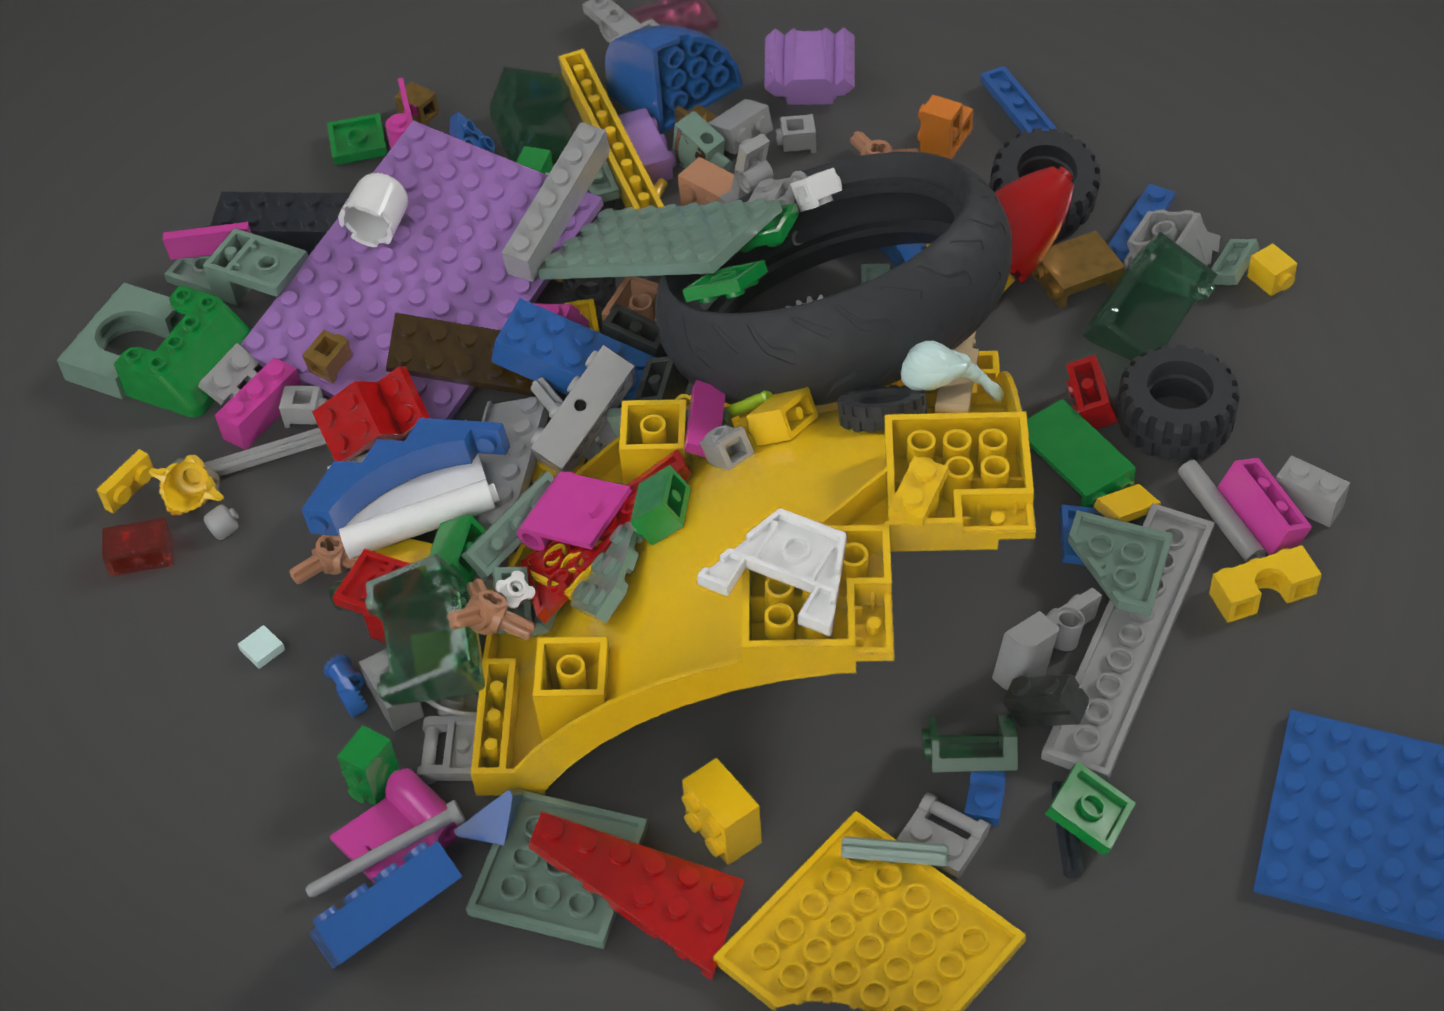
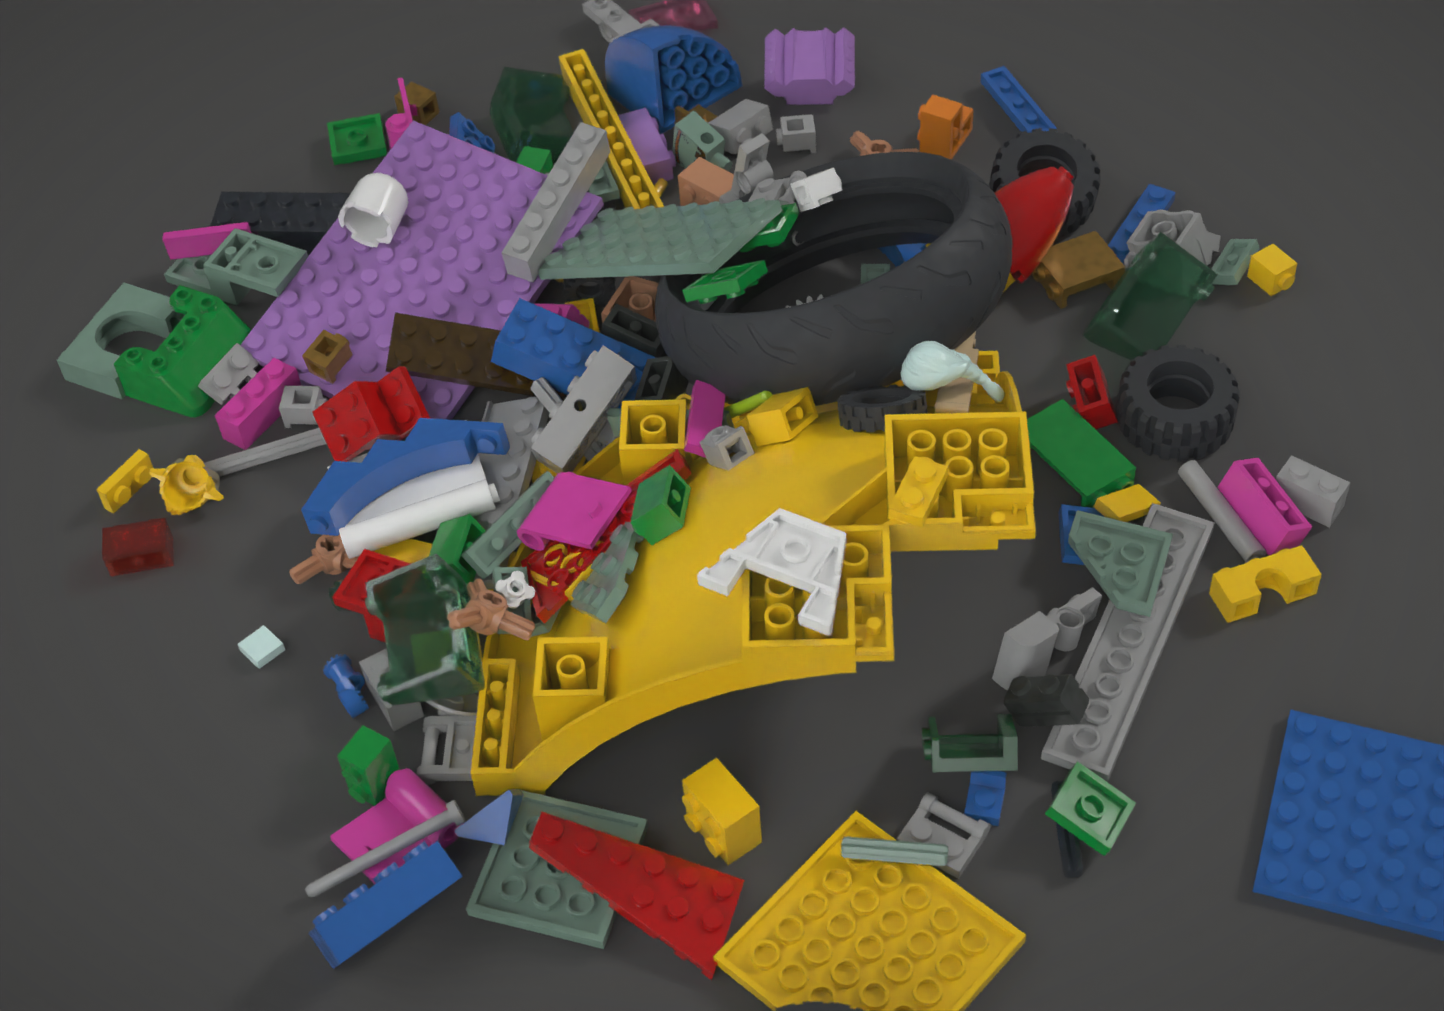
(221, 521): light grey piece -> none

